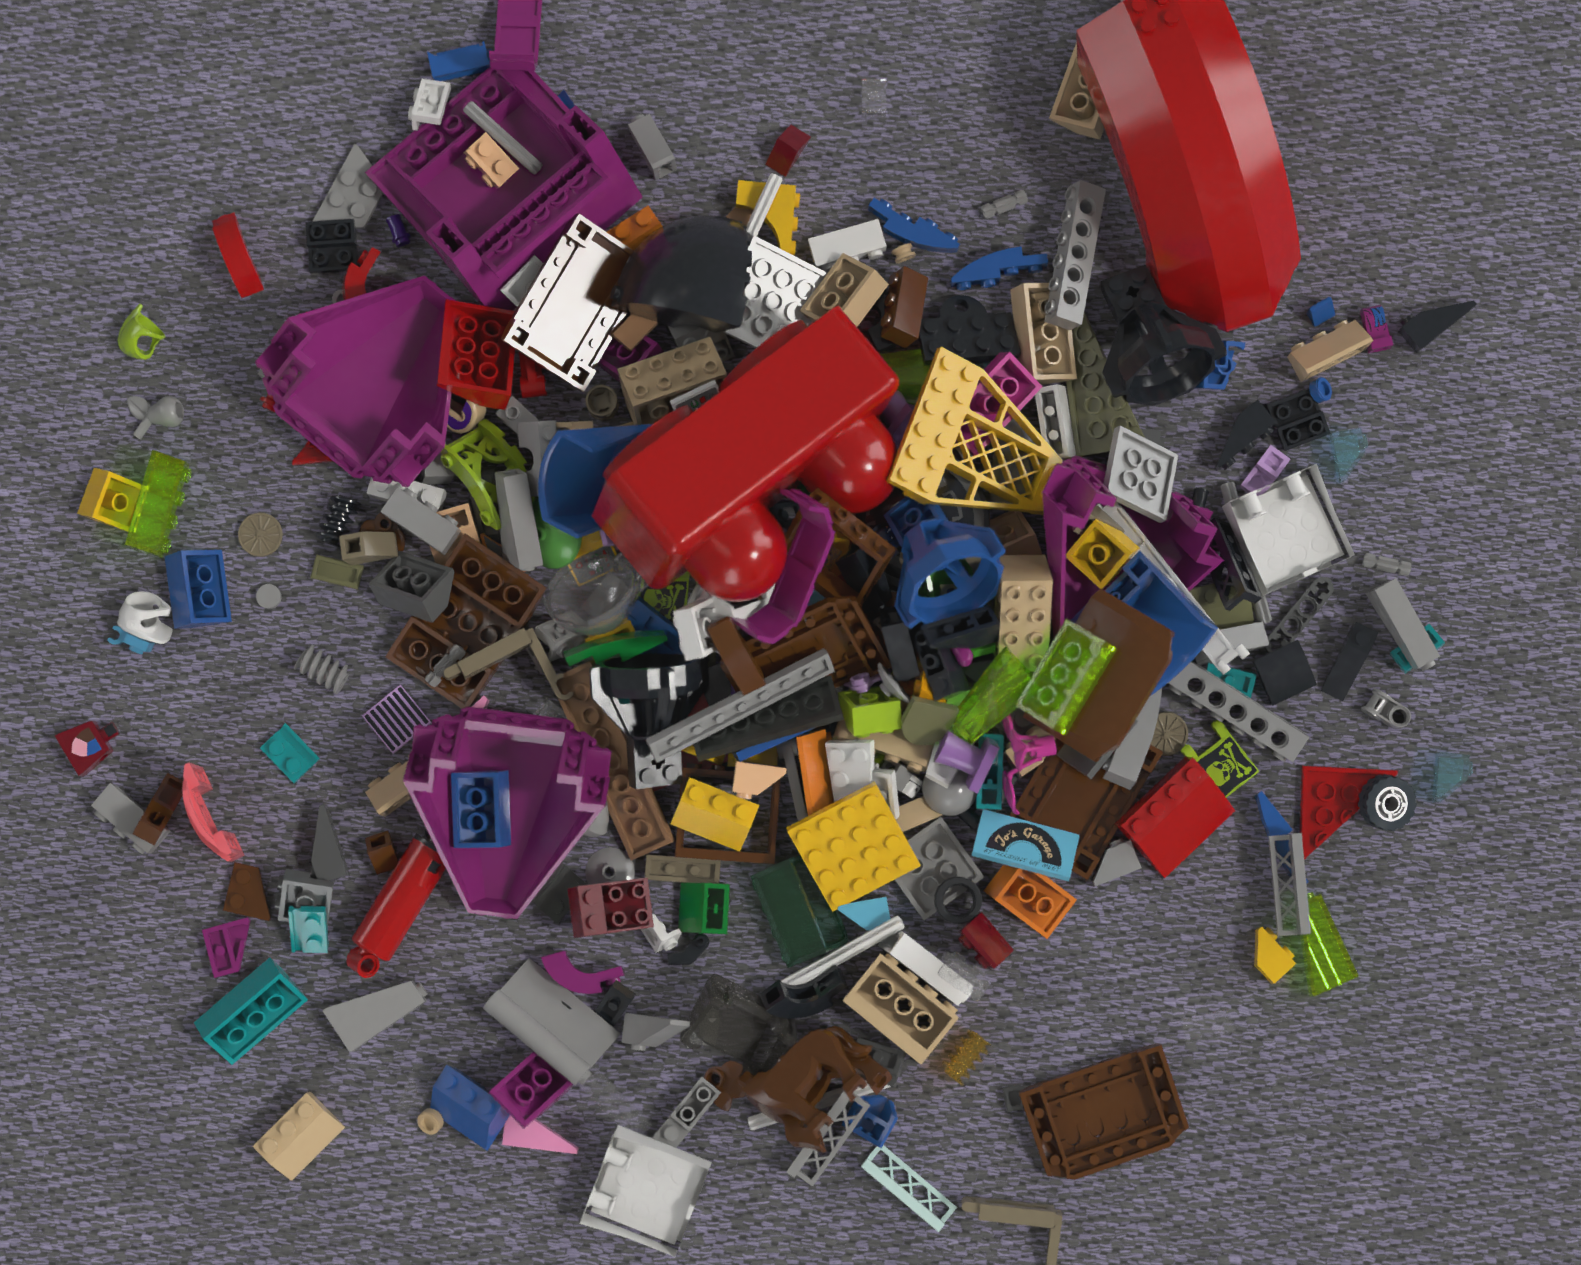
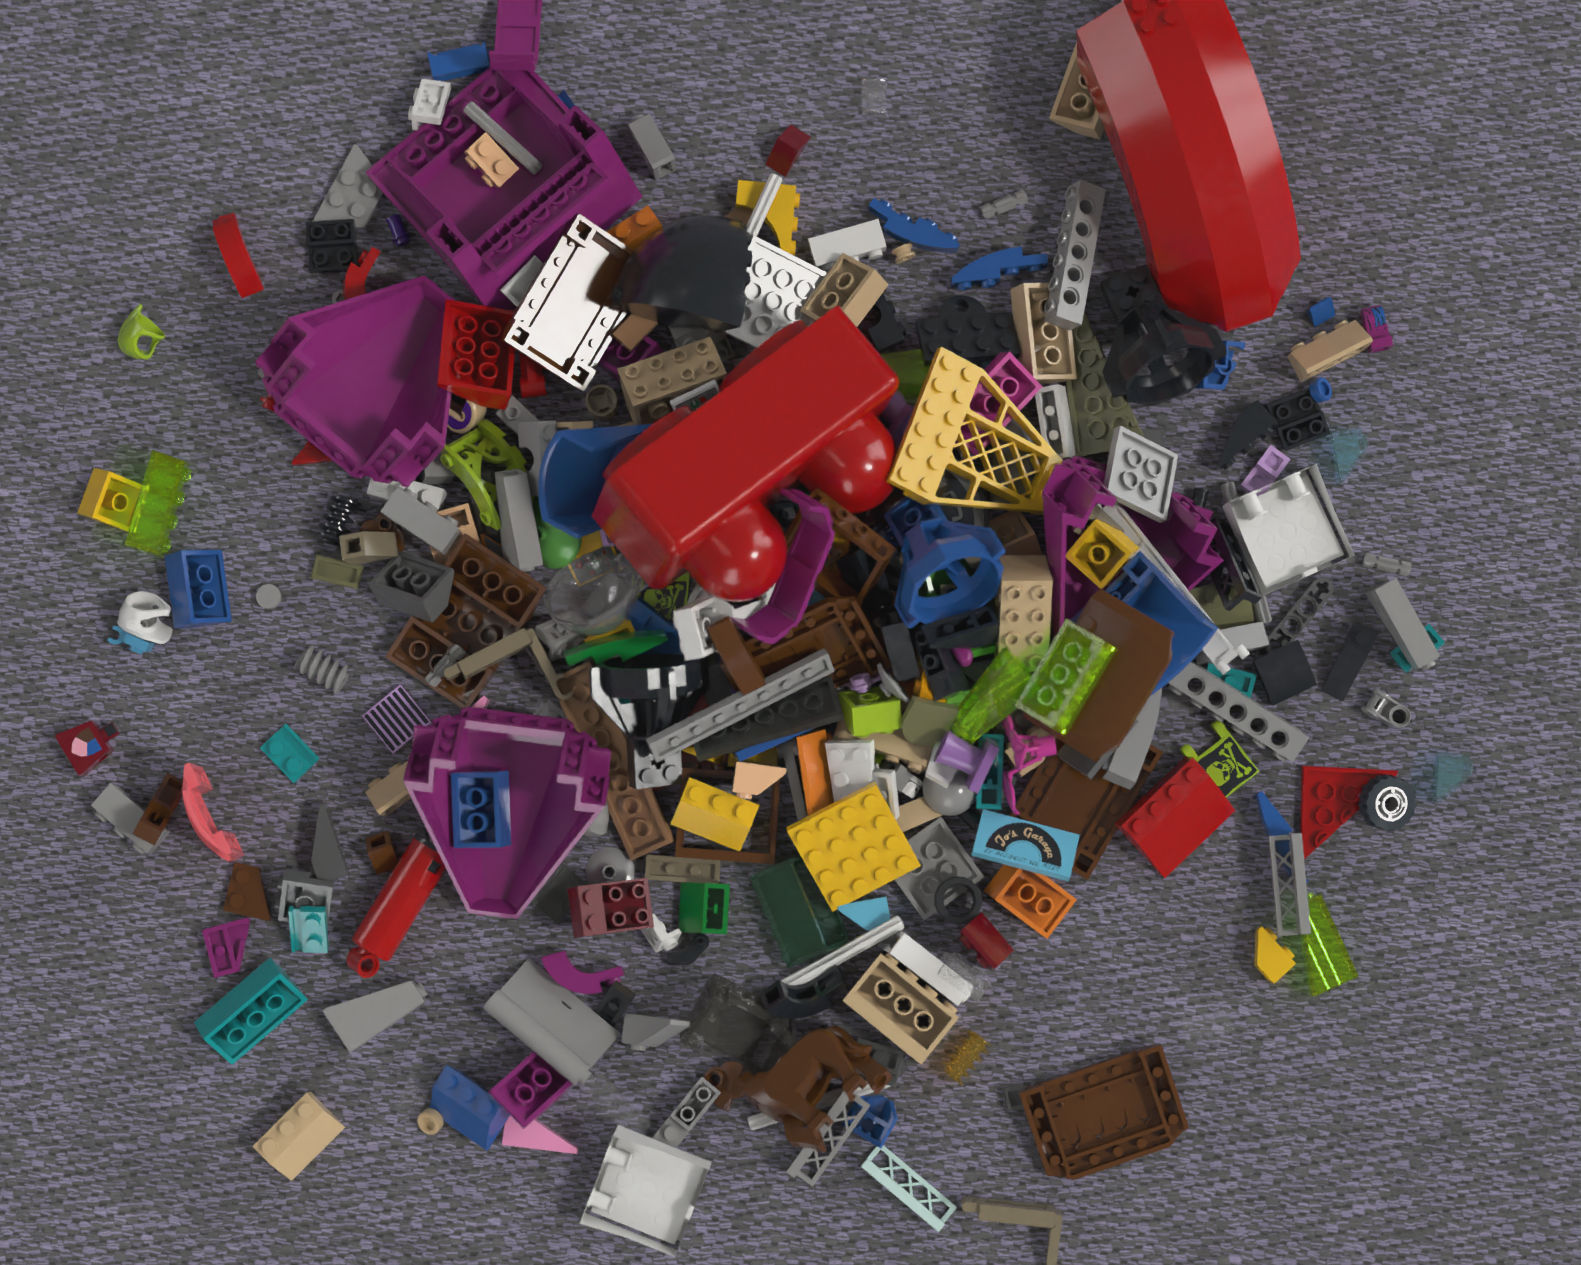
(166, 412): light grey piece -> none
(260, 534): dark tan wheel -> none
(904, 306): reddish brown brick -> none
(1116, 862): light grey slope -> none
(1170, 733): dark tan wheel -> none
(1430, 324): black slope -> none

